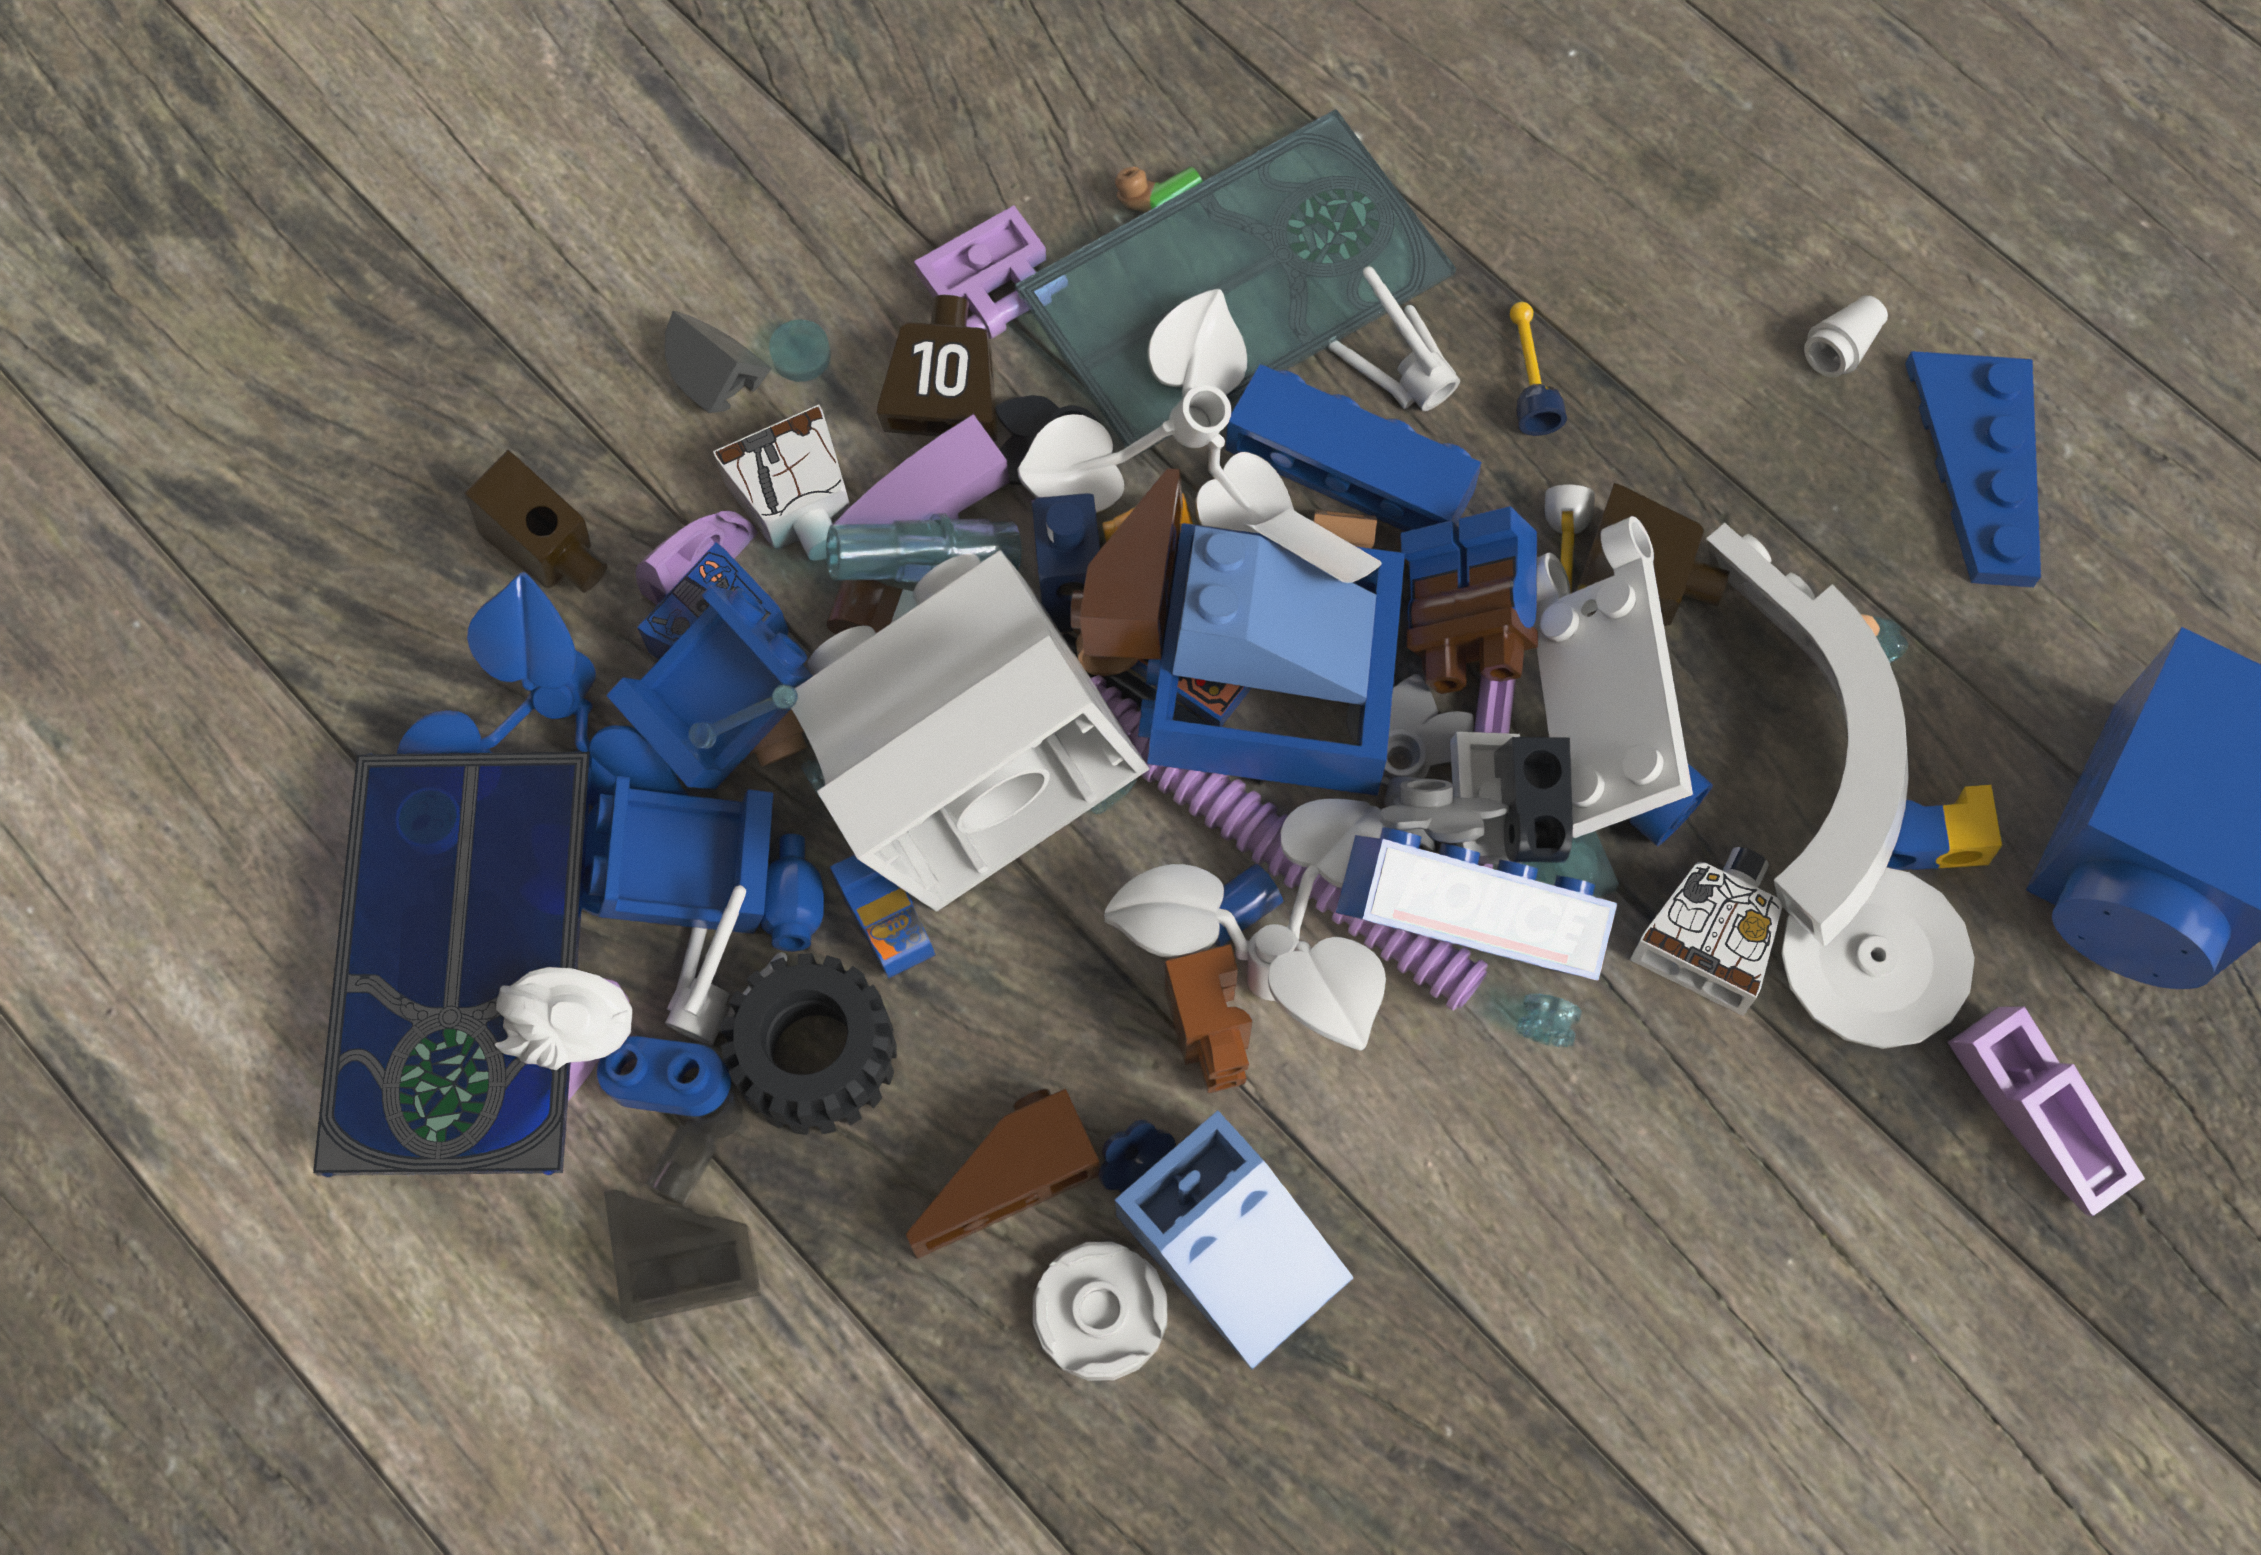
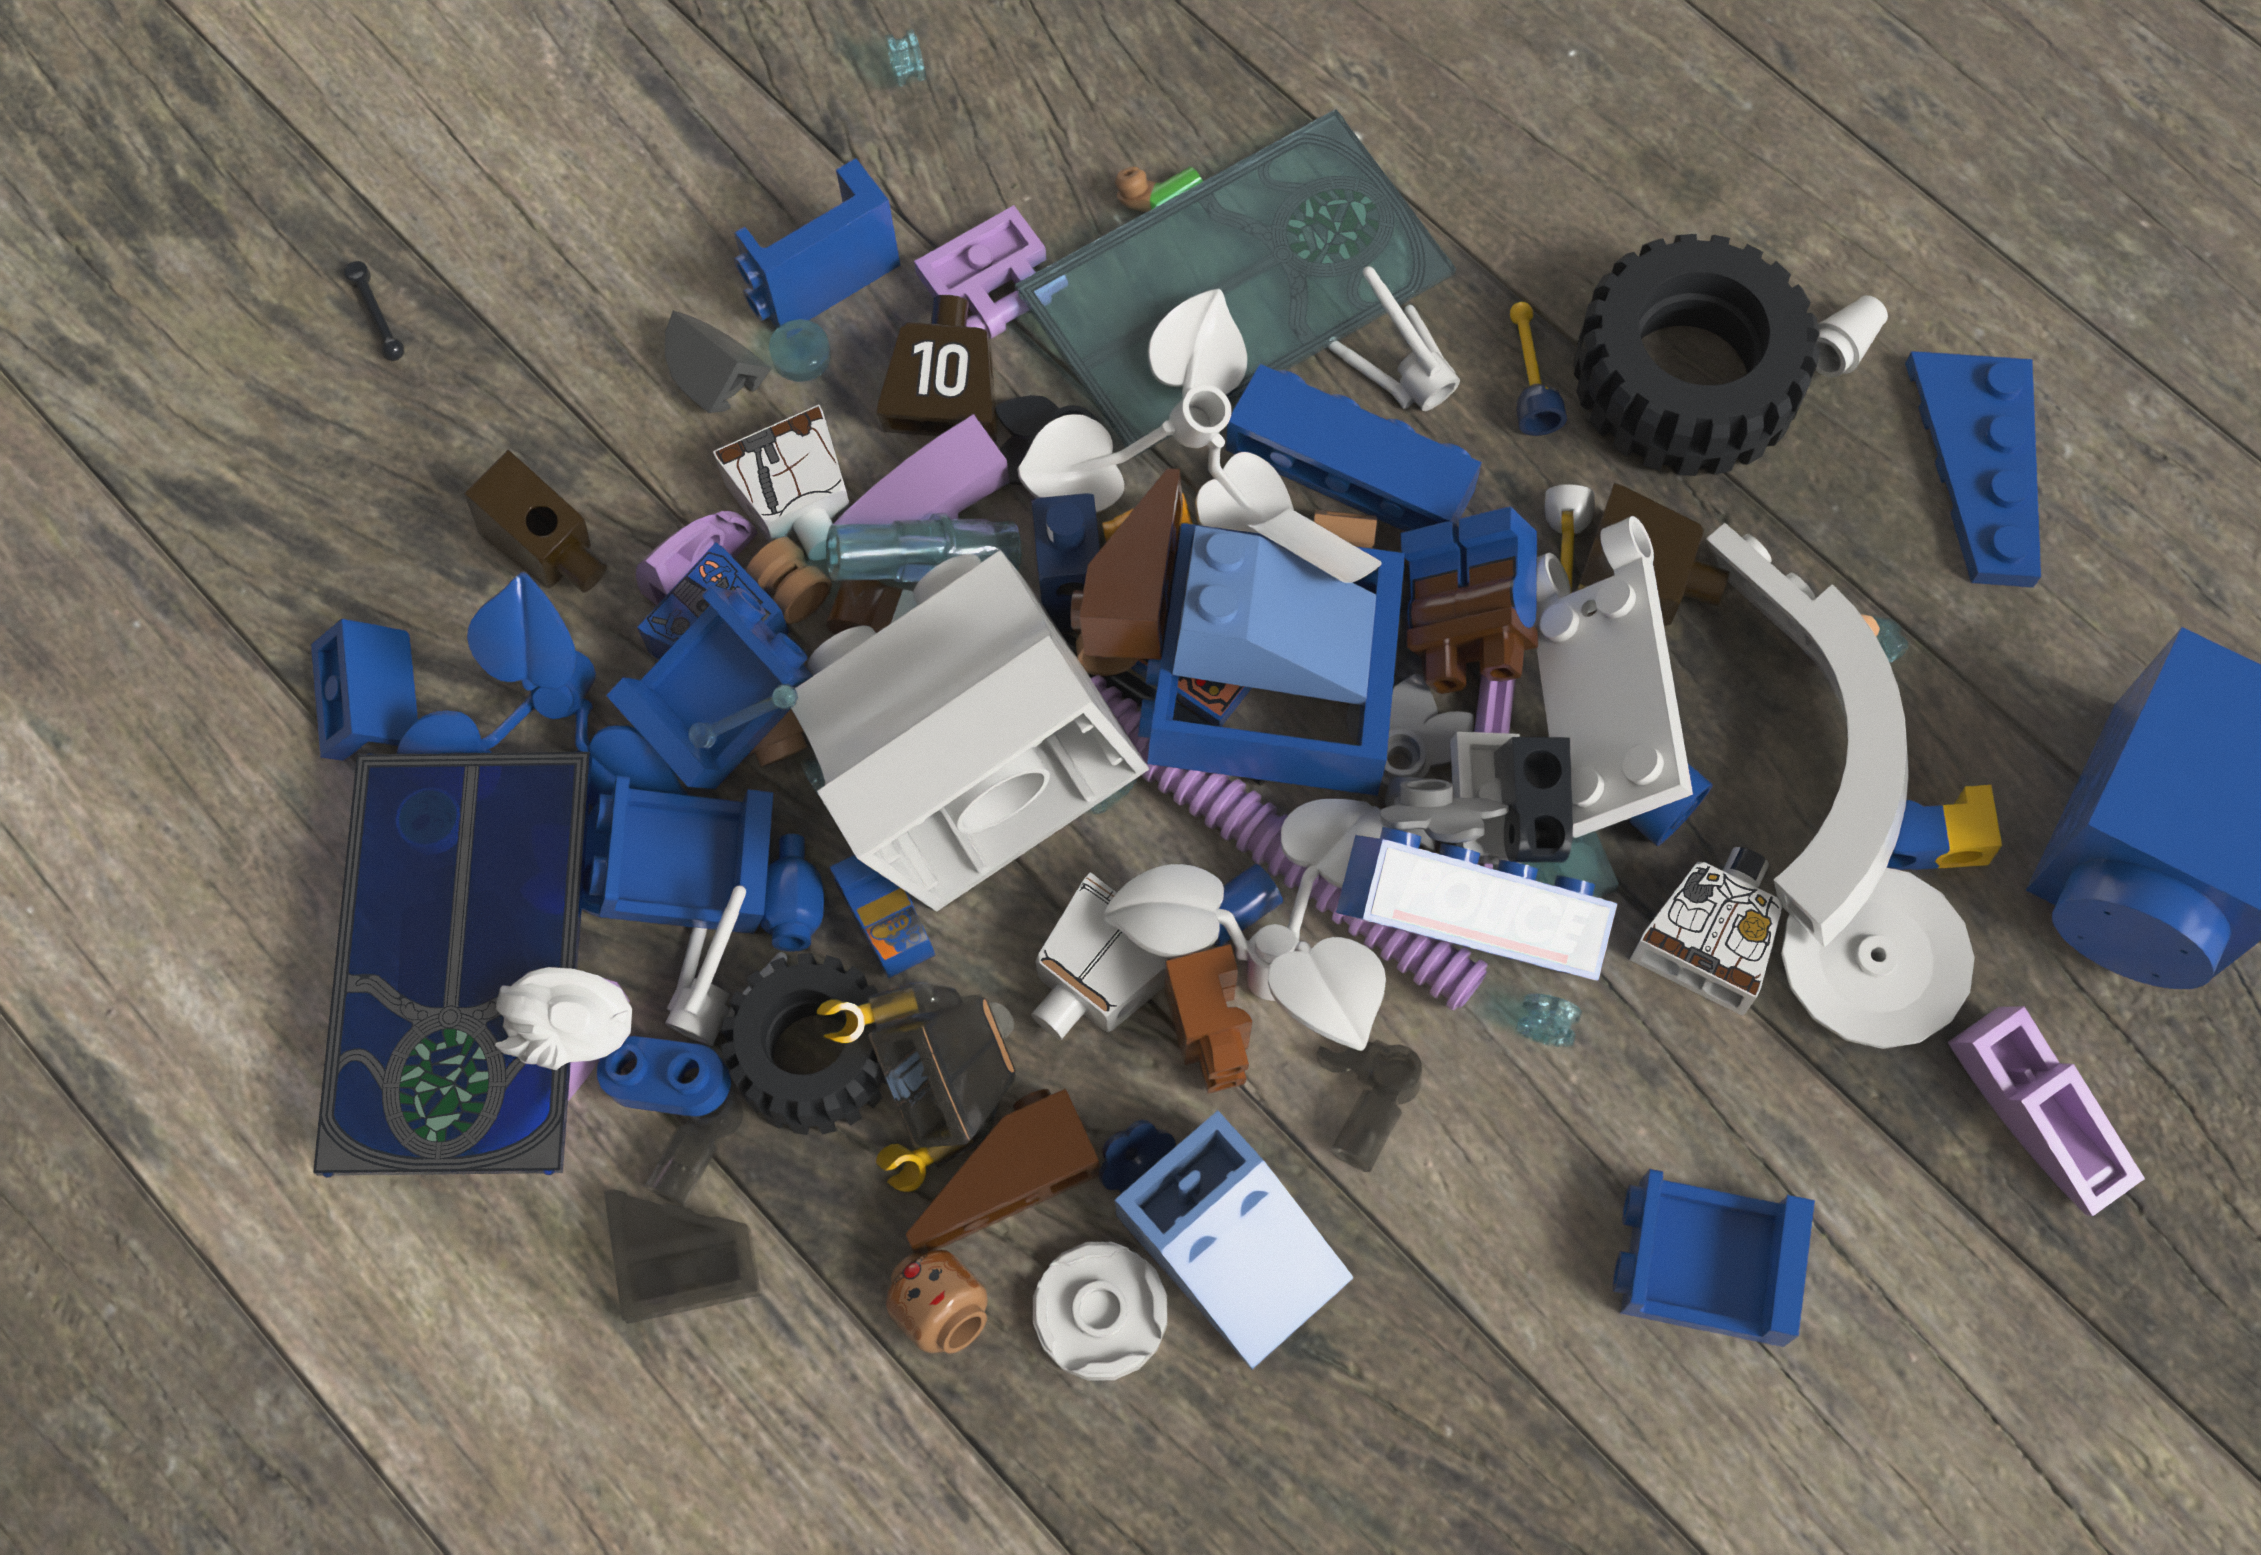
(359, 276): none -> black hinge
(362, 687): none -> blue panel
(789, 580): none -> medium nougat wheel
(824, 257): none -> blue panel
(905, 57): none -> clear light blue bush
(937, 1301): none -> medium nougat head
(941, 1065): none -> clear smoke torso
(1093, 967): none -> white torso
(1394, 1078): none -> clear smoke bar
(1708, 289): none -> black tyre
(1714, 1260): none -> blue panel

